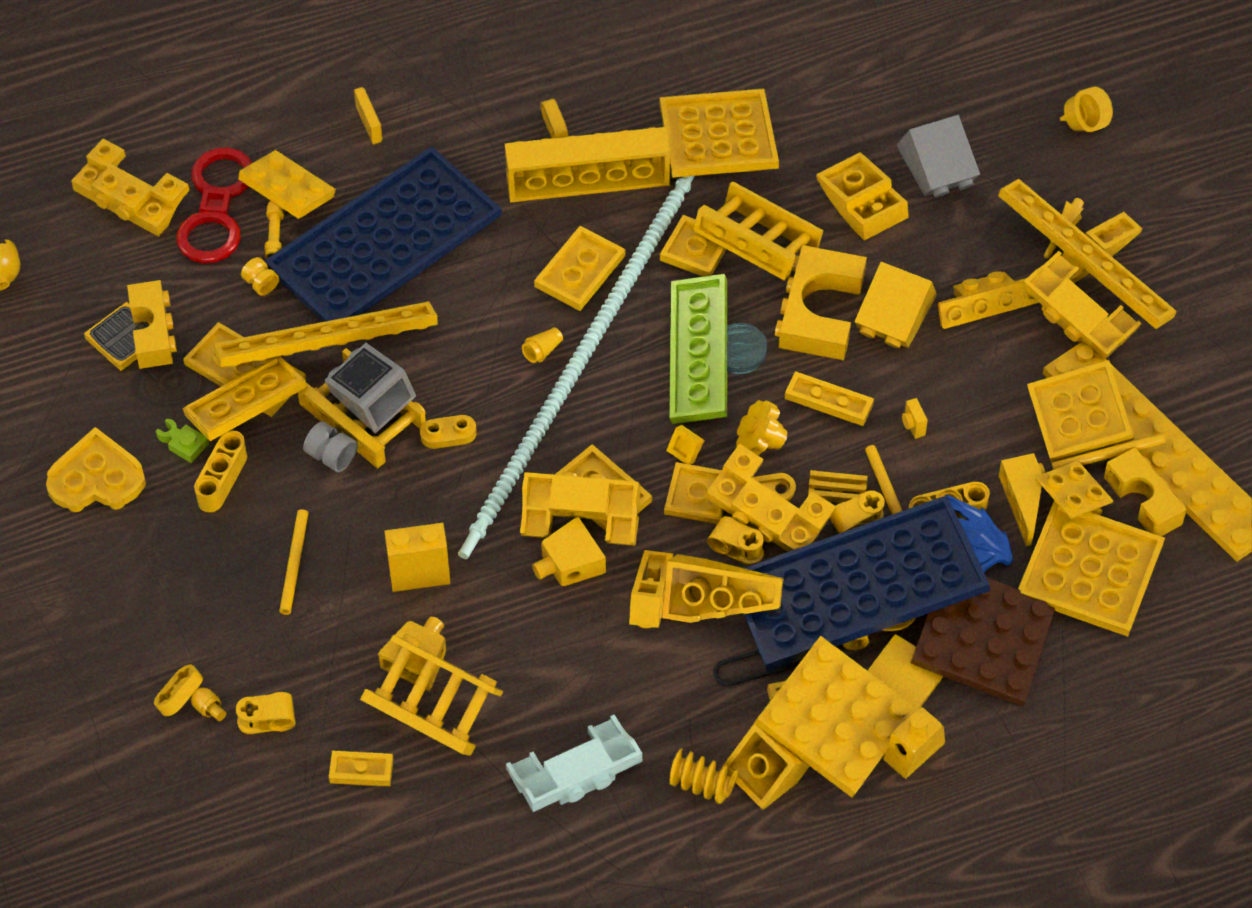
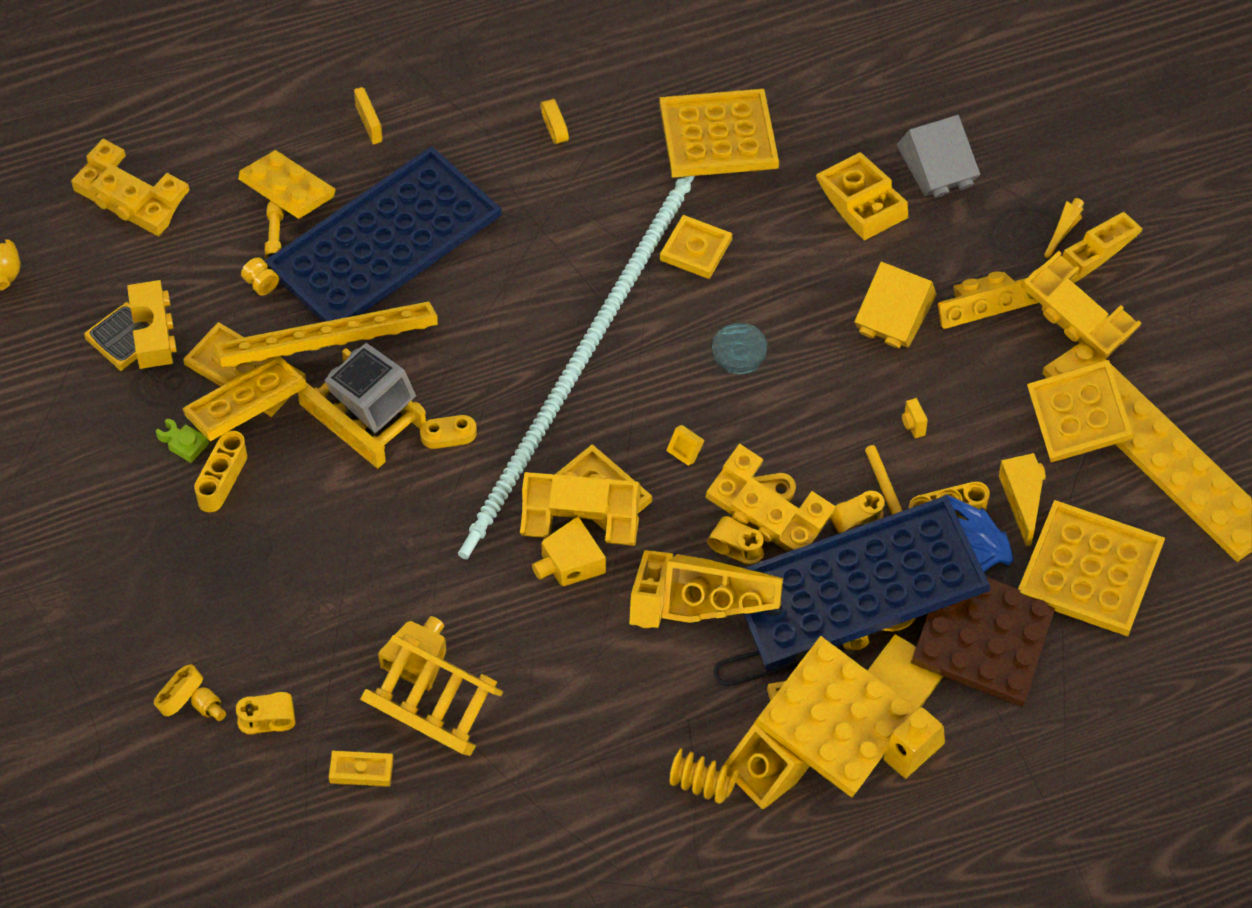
(95, 472): yellow plate -> none
(213, 207): red bar -> none
(293, 562): yellow piece -> none
(331, 446): light grey wheel -> none
(417, 557): yellow slope -> none
(541, 345): yellow cone -> none
(577, 770): light aqua bracket -> none
(580, 268): yellow plate -> none
(587, 164): yellow brick -> none
(688, 494): yellow tile -> none
(698, 349): lime plate -> none
(747, 243): yellow fence -> none
(760, 428): yellow plant -> none
(815, 271): yellow arch -> none
(829, 398): yellow plate -> none
(837, 483): yellow tile -> none
(1075, 490): yellow hinge -> none
(1087, 253): yellow tile -> none
(1088, 110): yellow piece -> none
(1112, 451): yellow piece -> none
(1134, 474): yellow arch -> none

